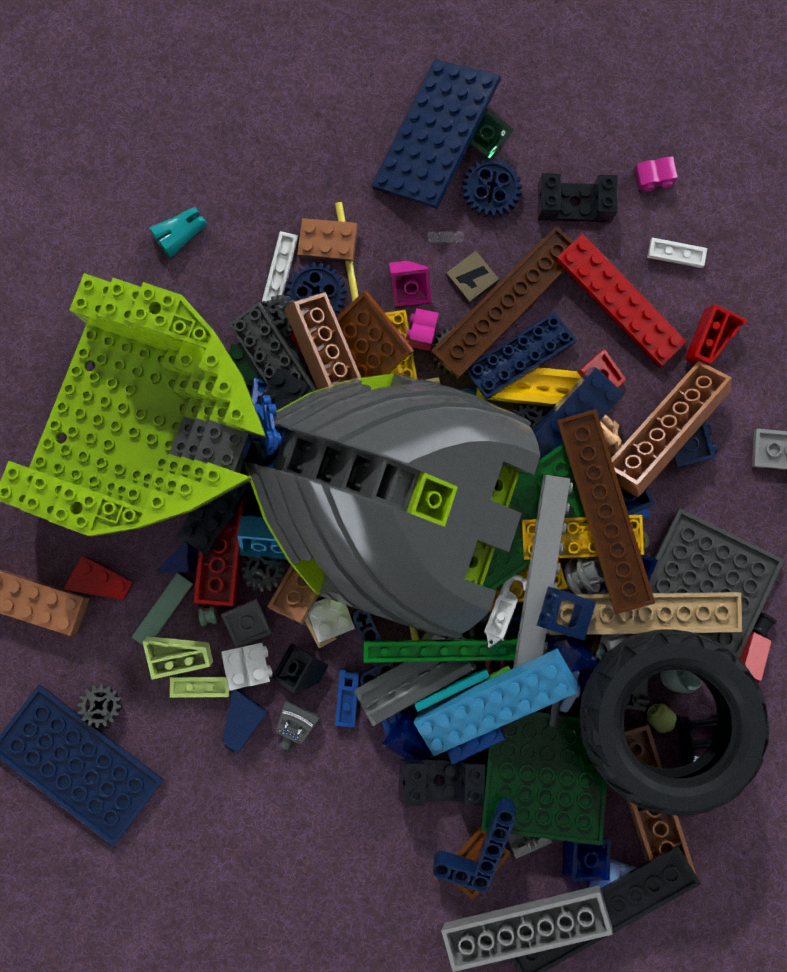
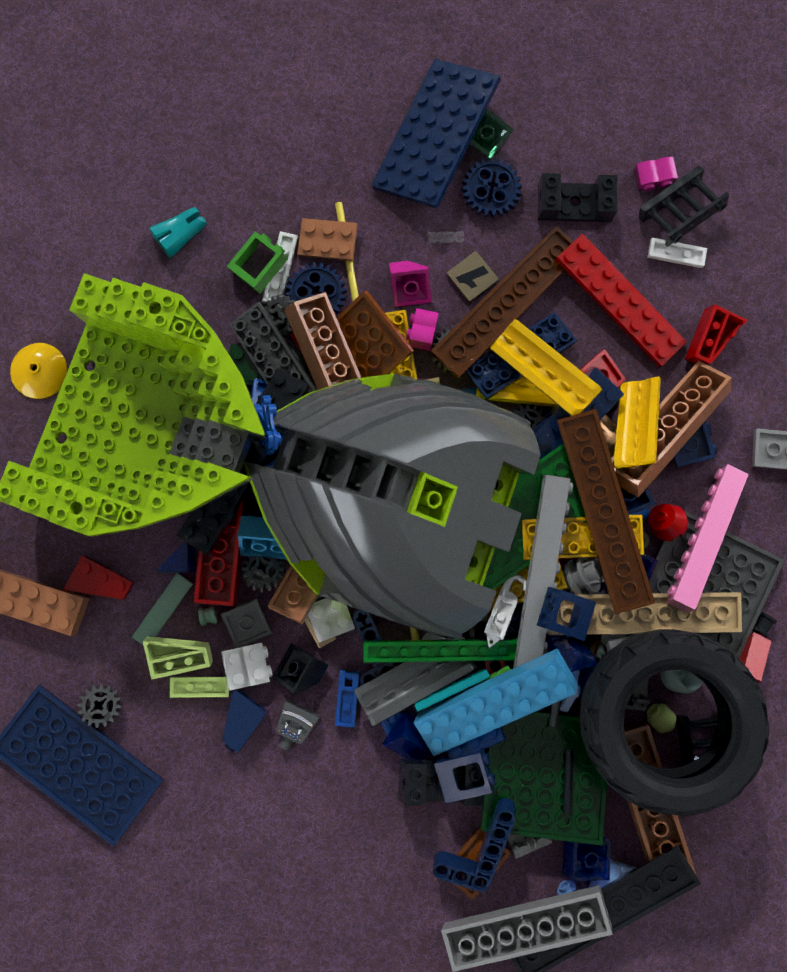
(46, 378): none -> yellow dish
(270, 269): none -> bright green window
(447, 779): none -> dark blue window
(545, 368): none -> yellow plate
(566, 887): none -> medium blue plate
(568, 772): none -> black bar
(637, 423): none -> yellow plate
(667, 522): none -> red cone
(679, 190): none -> black fence
(706, 539): none -> bright pink brick

